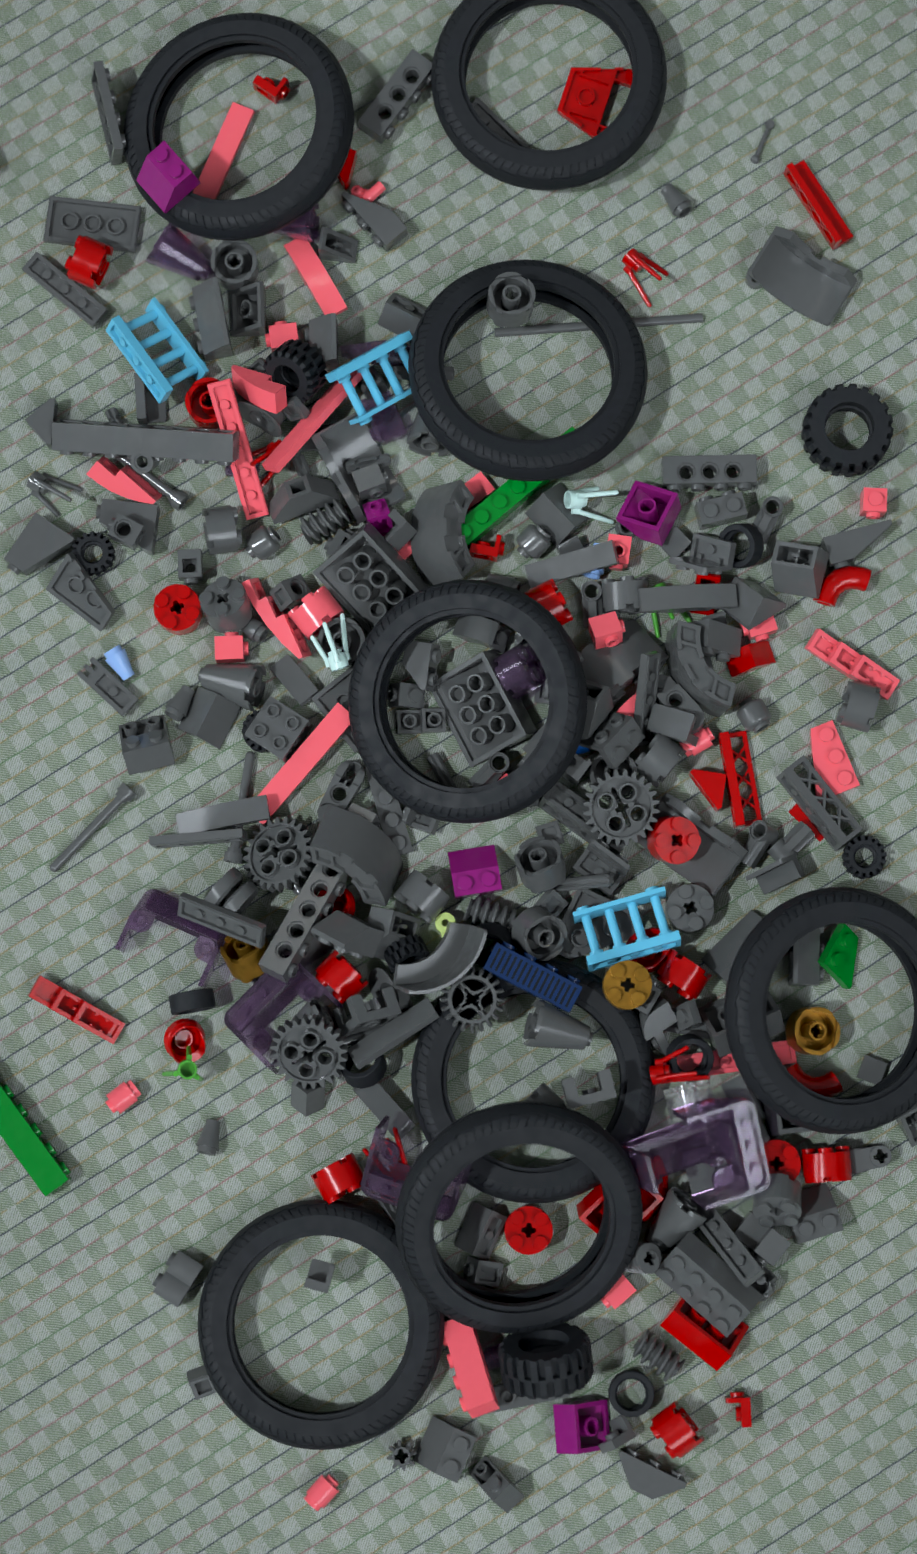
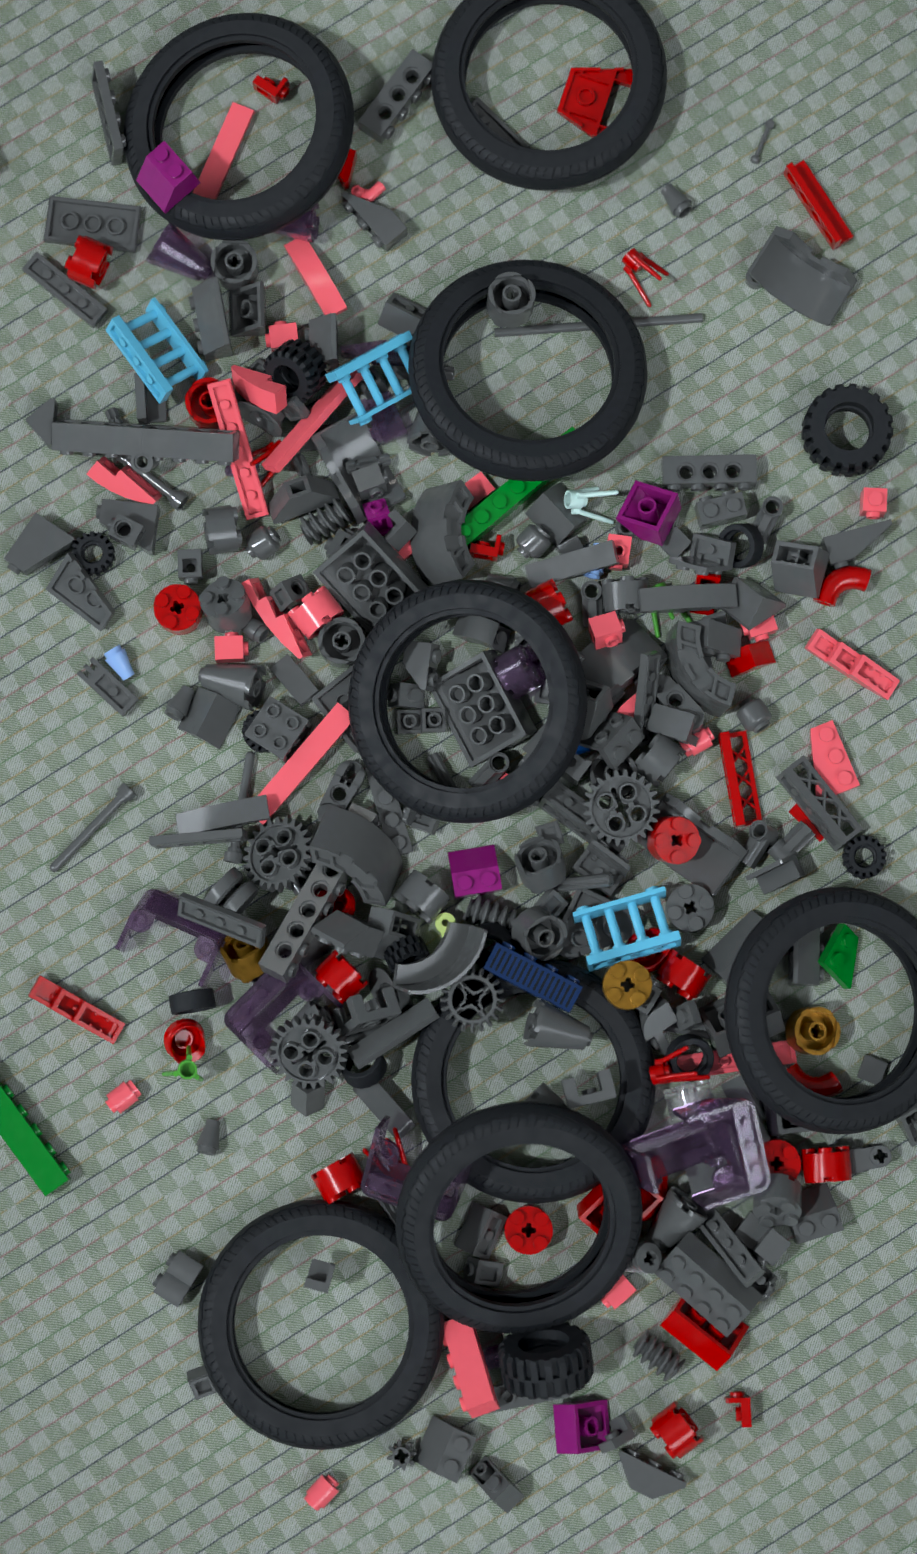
(40, 484): dark grey plant -> none
(146, 744): dark grey slope -> none
(337, 246): dark grey slope -> none
(337, 659): light aqua plant -> none
(649, 1391): black tyre -> none
(711, 786): red slope -> none
(859, 705): dark grey brick -> none

